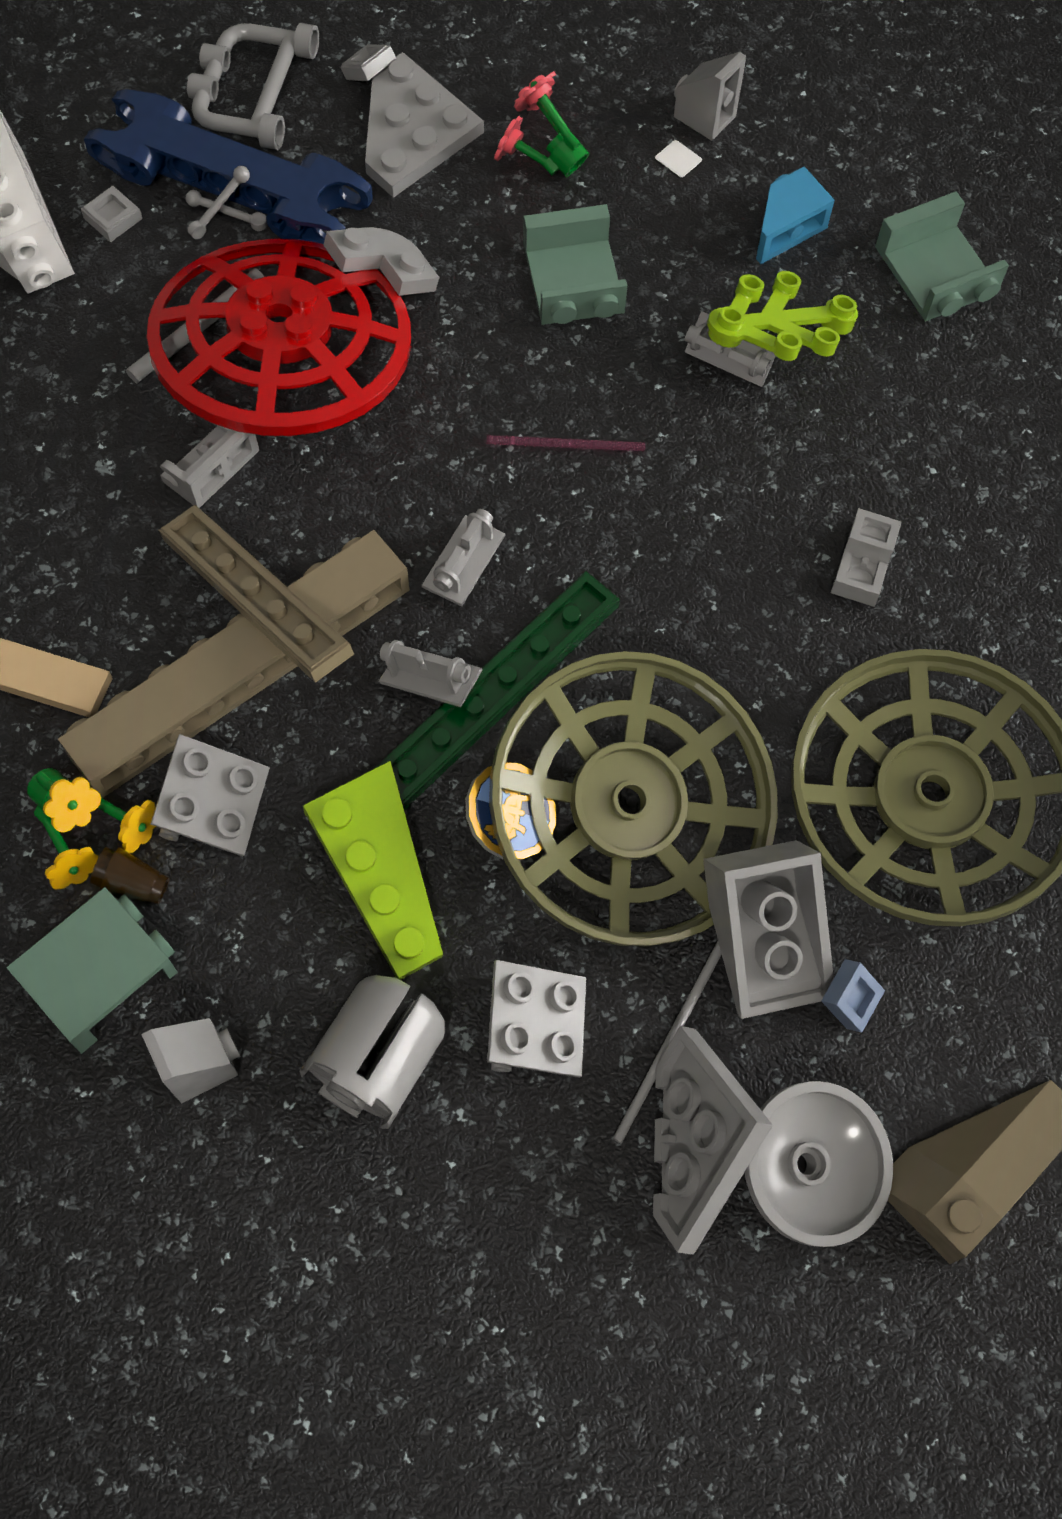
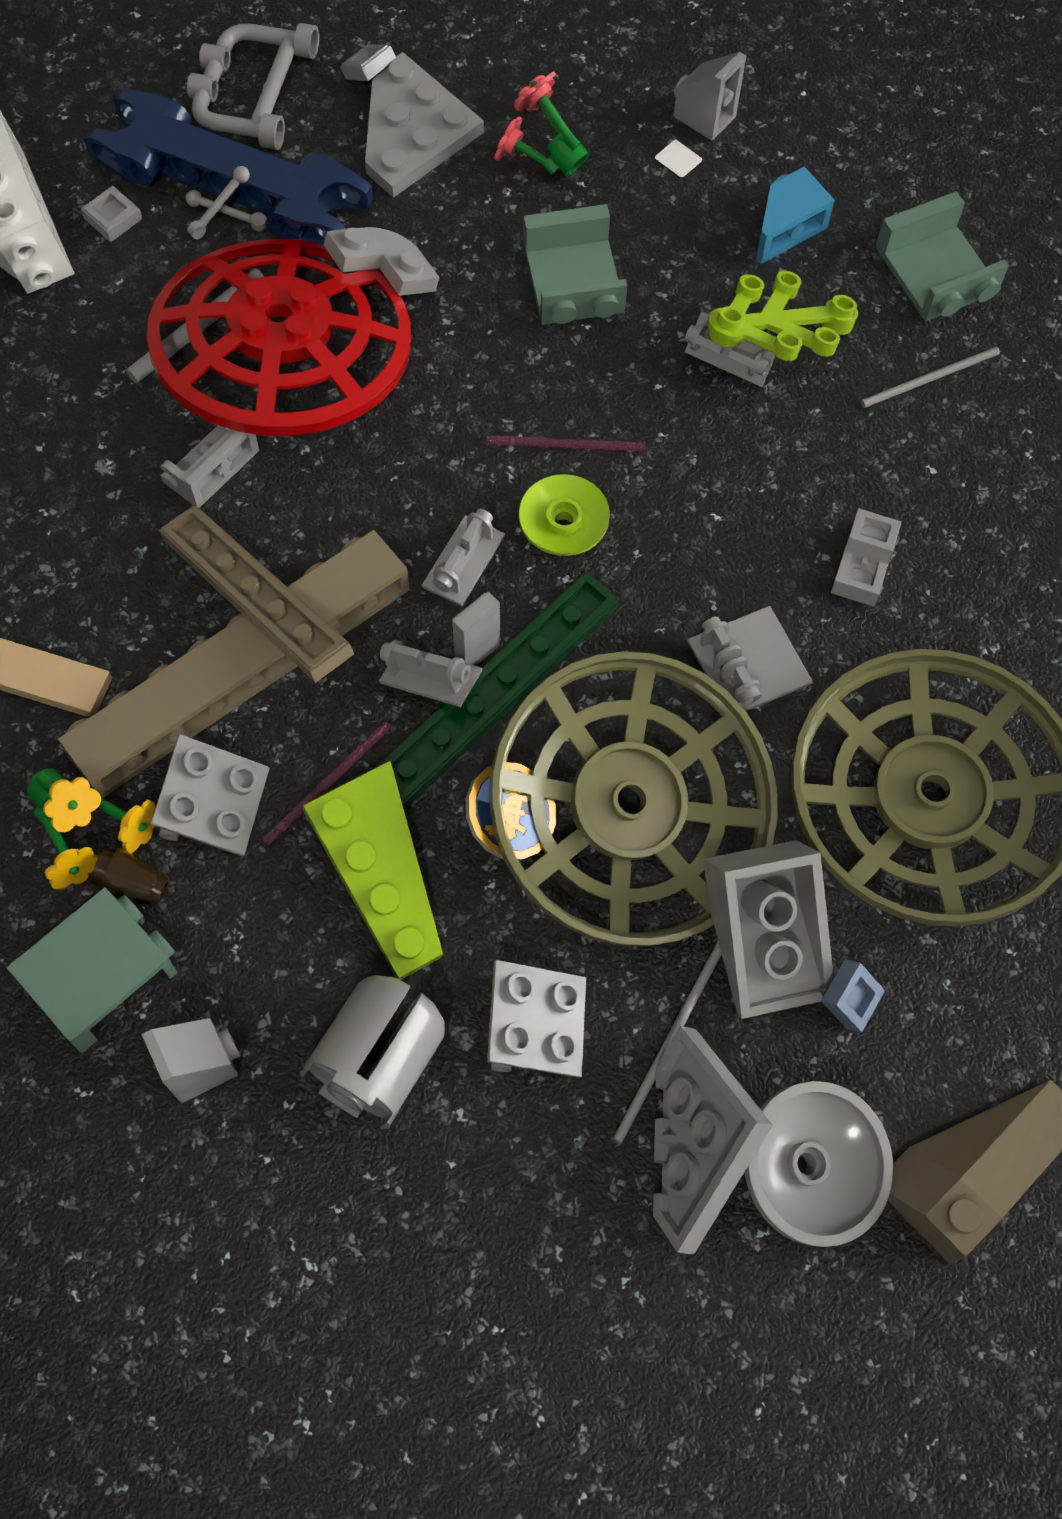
(327, 783): none -> clear pink axle
(477, 629): none -> light grey tile
(567, 499): none -> lime dish
(750, 658): none -> light grey hinge
(930, 377): none -> light grey axle

